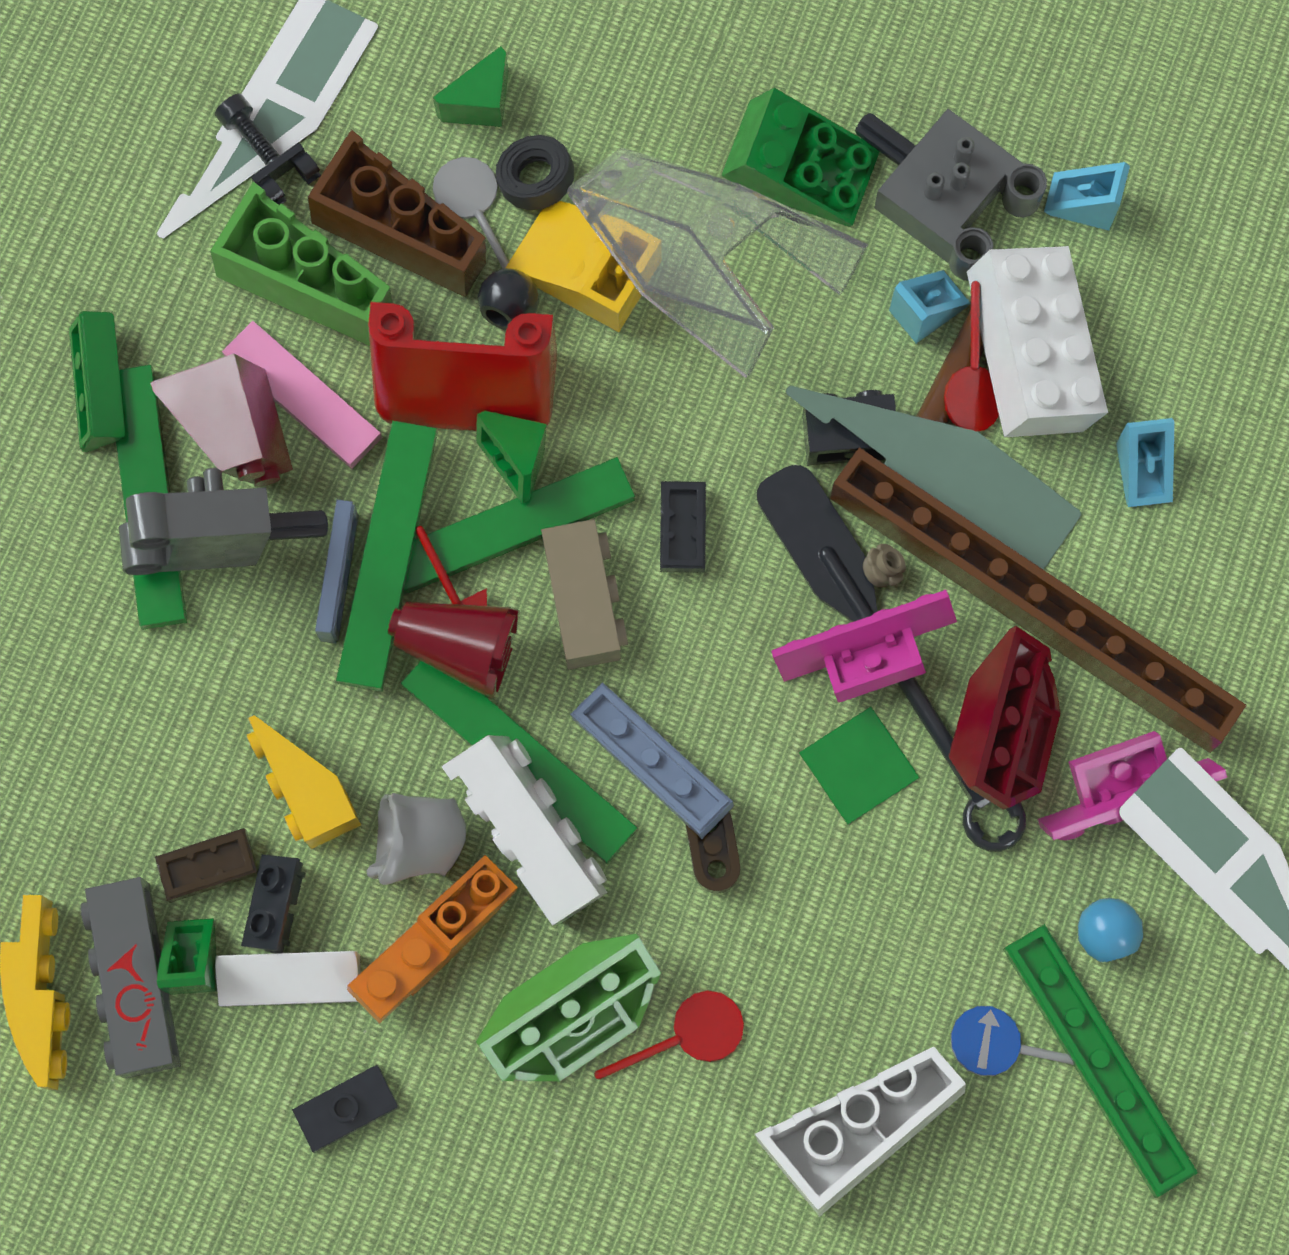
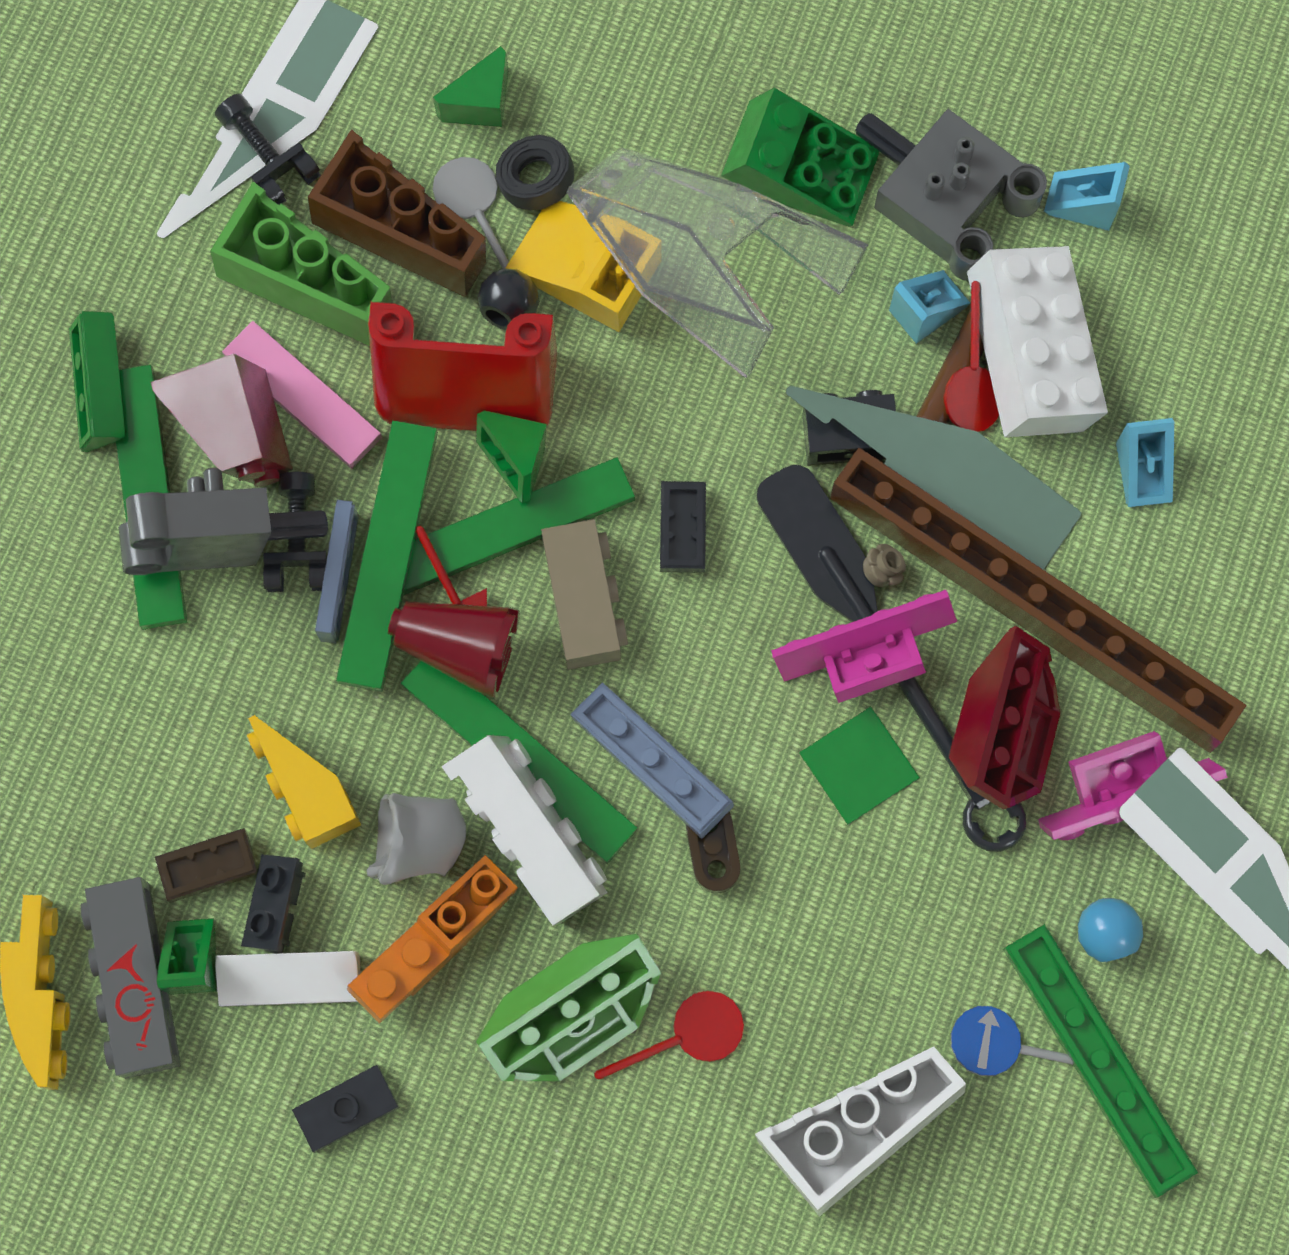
(296, 488): none -> black bar

